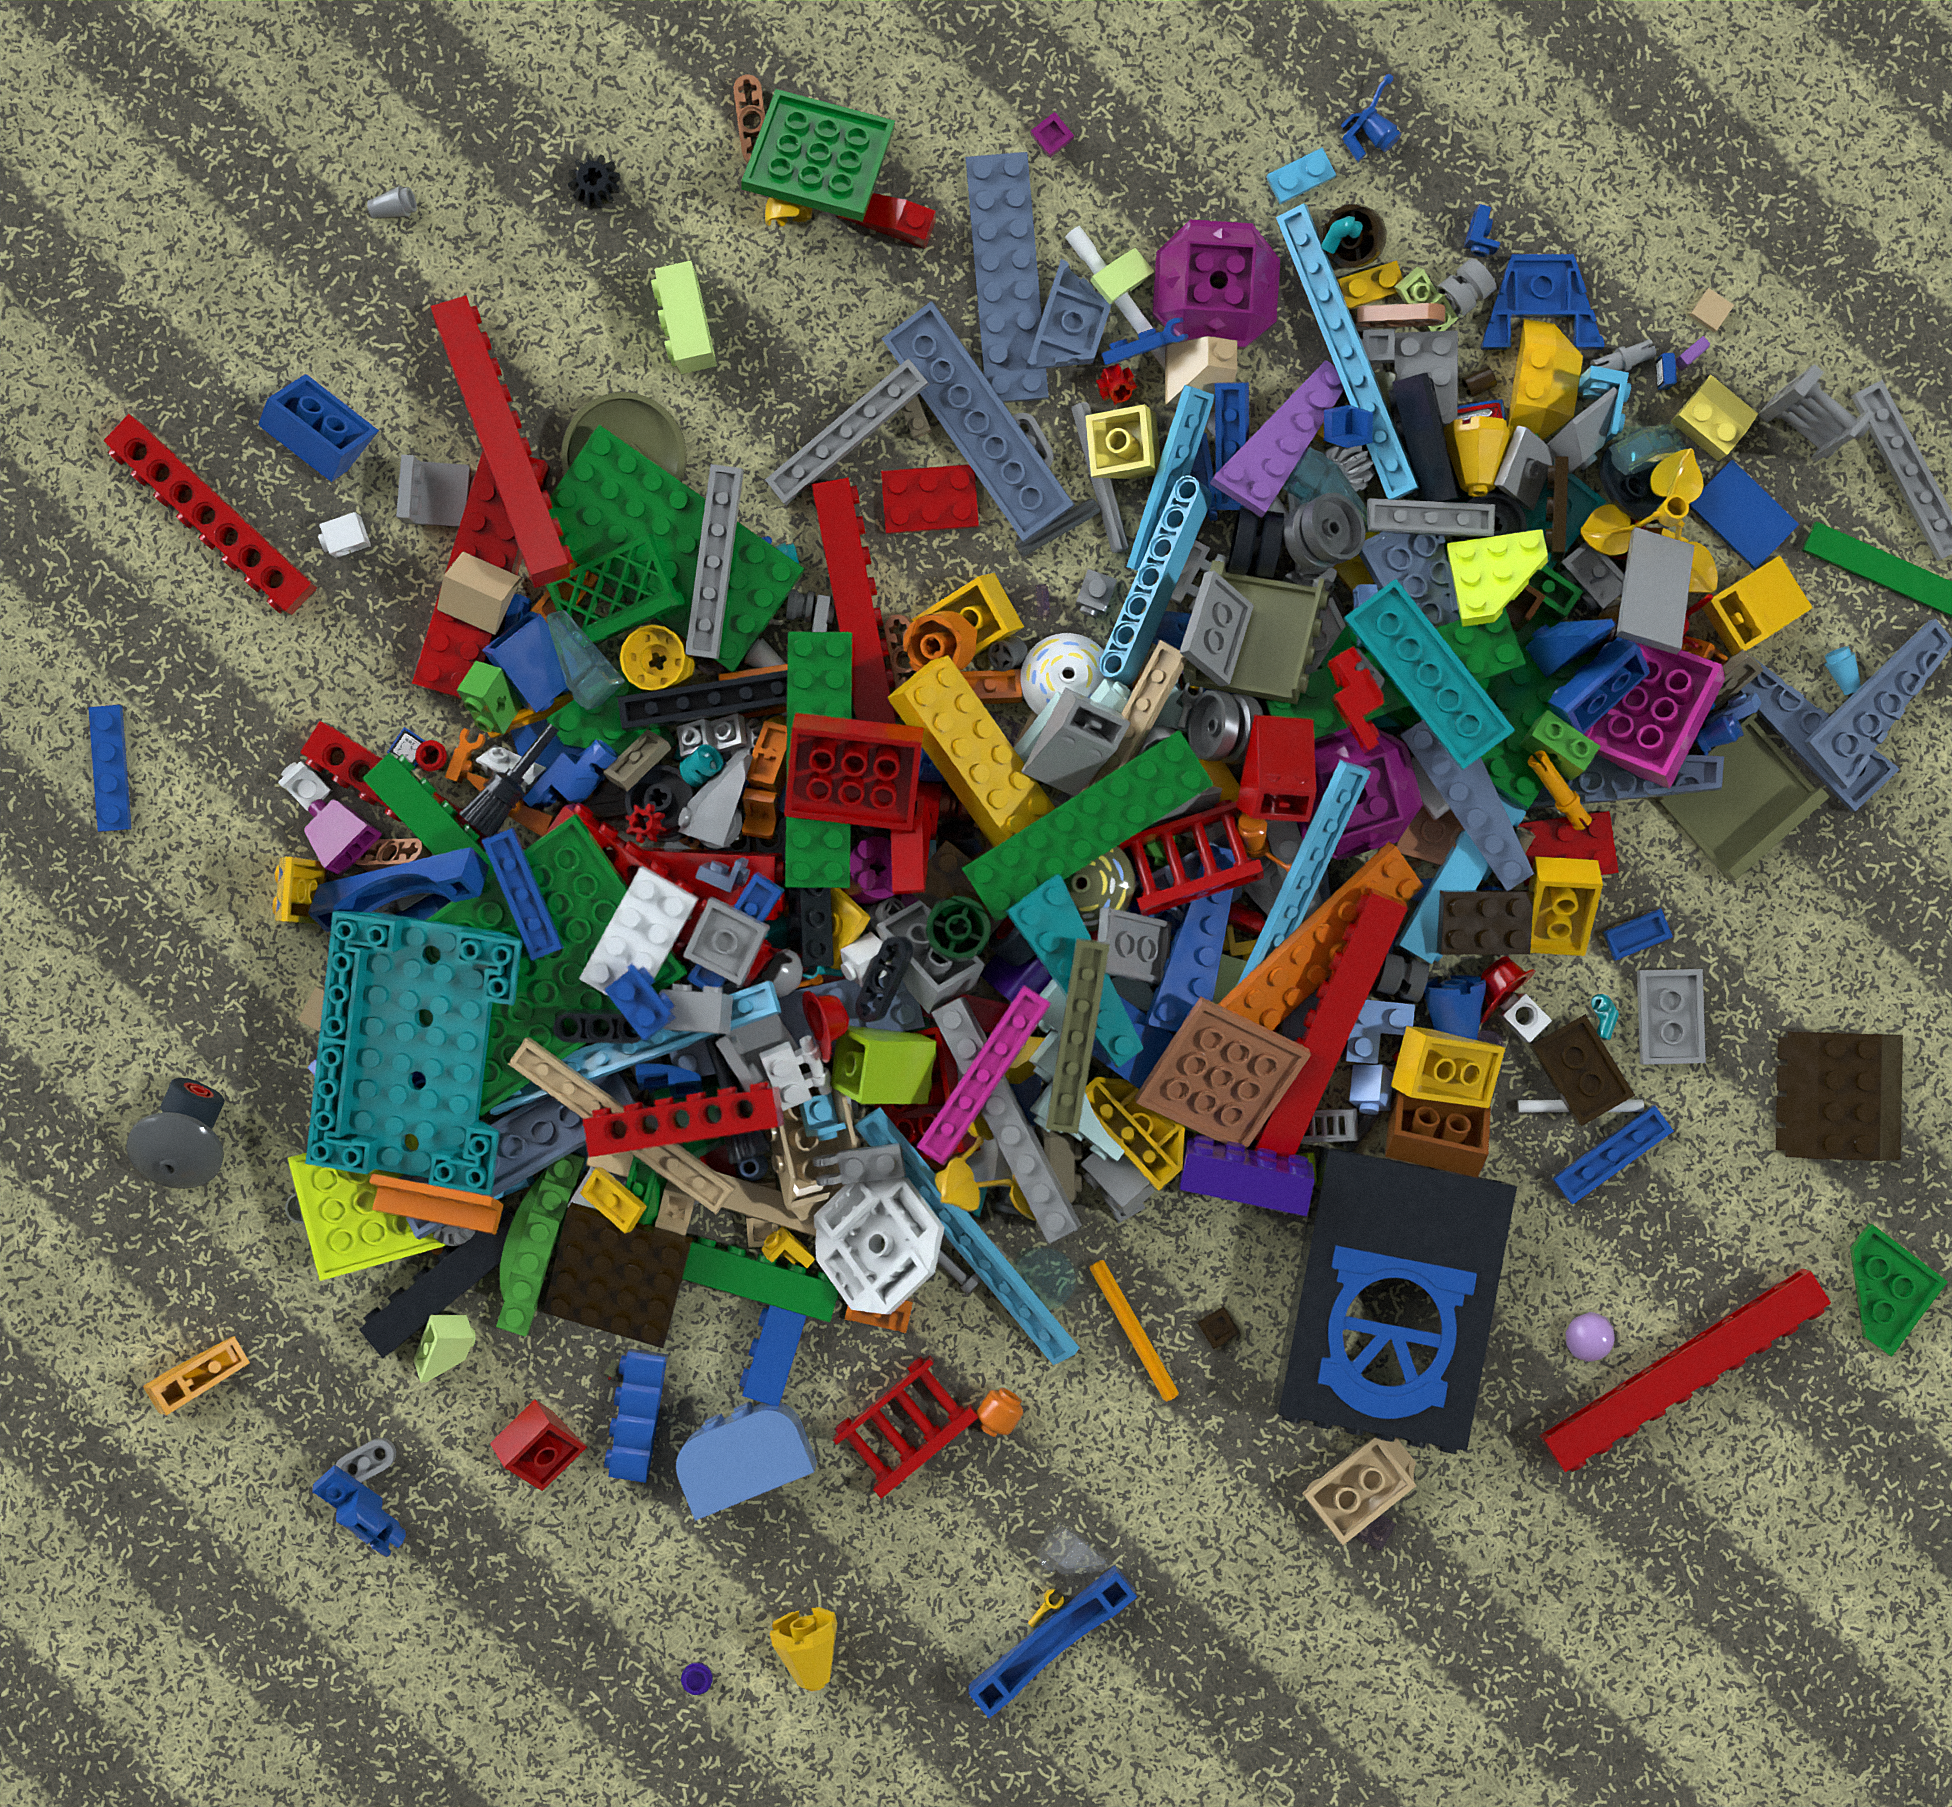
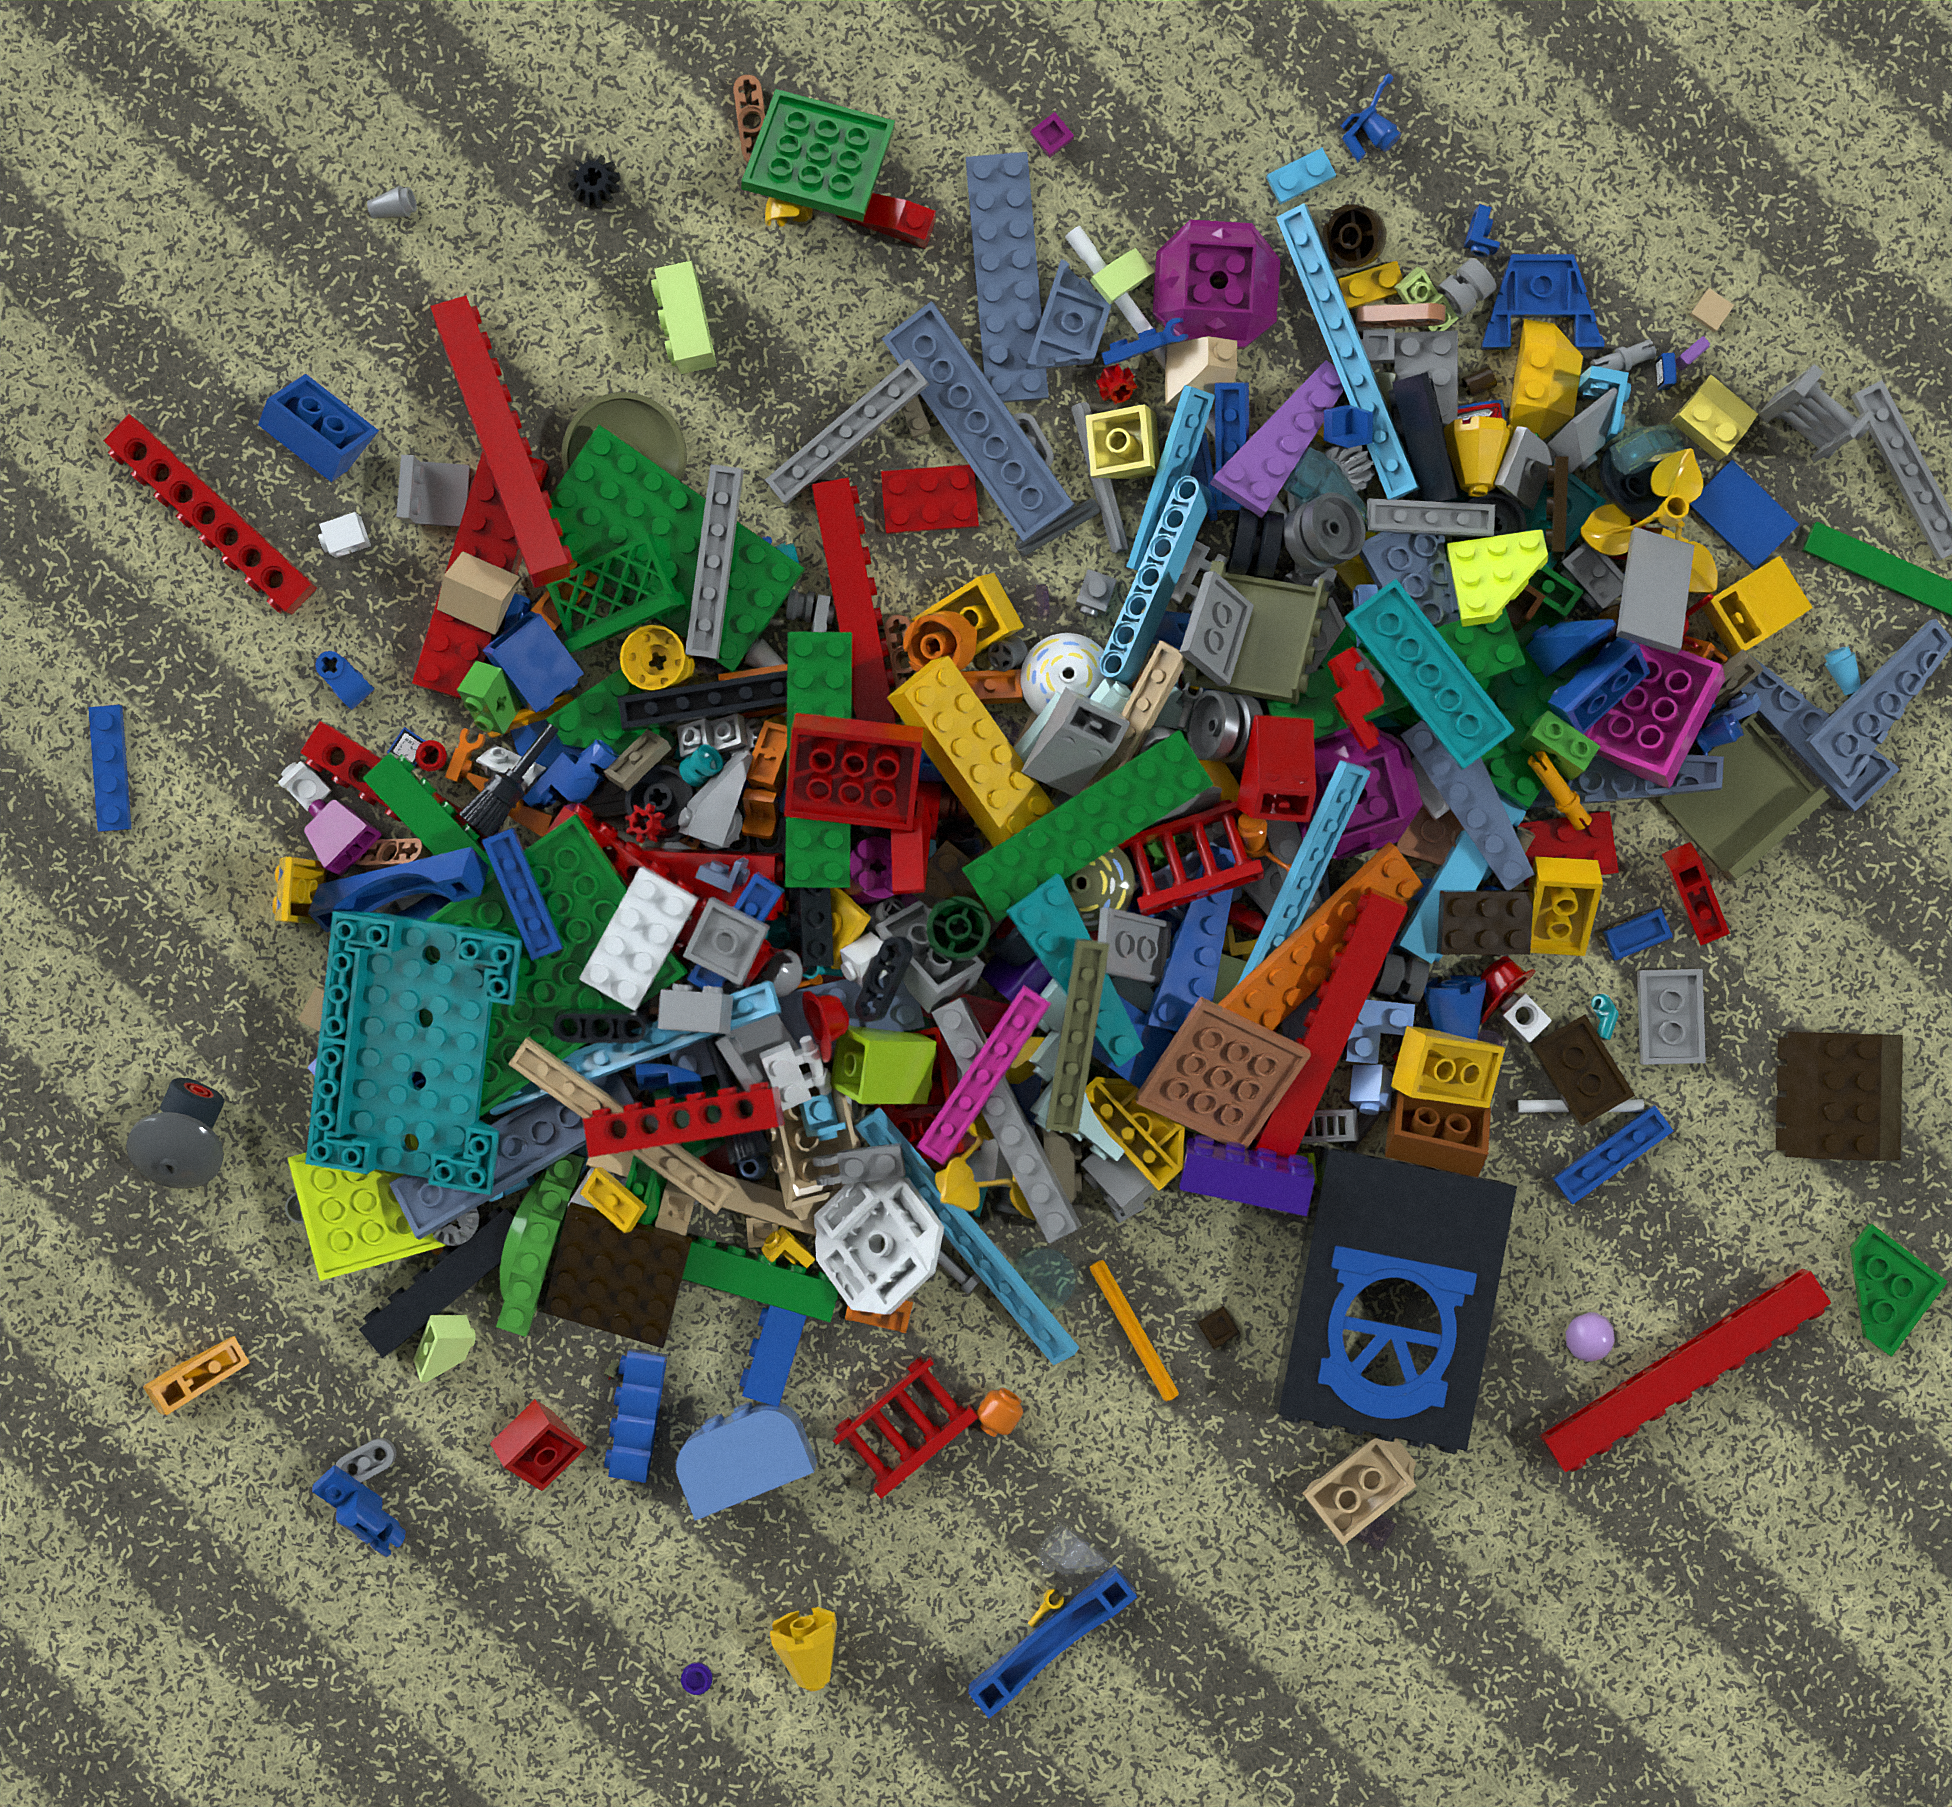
(346, 681): none -> blue piece
(436, 1204): orange fence -> none
(583, 665): clear light blue slope -> none
(640, 1002): blue bracket -> none
(1341, 229): teal arm -> none
(1695, 893): none -> red slope

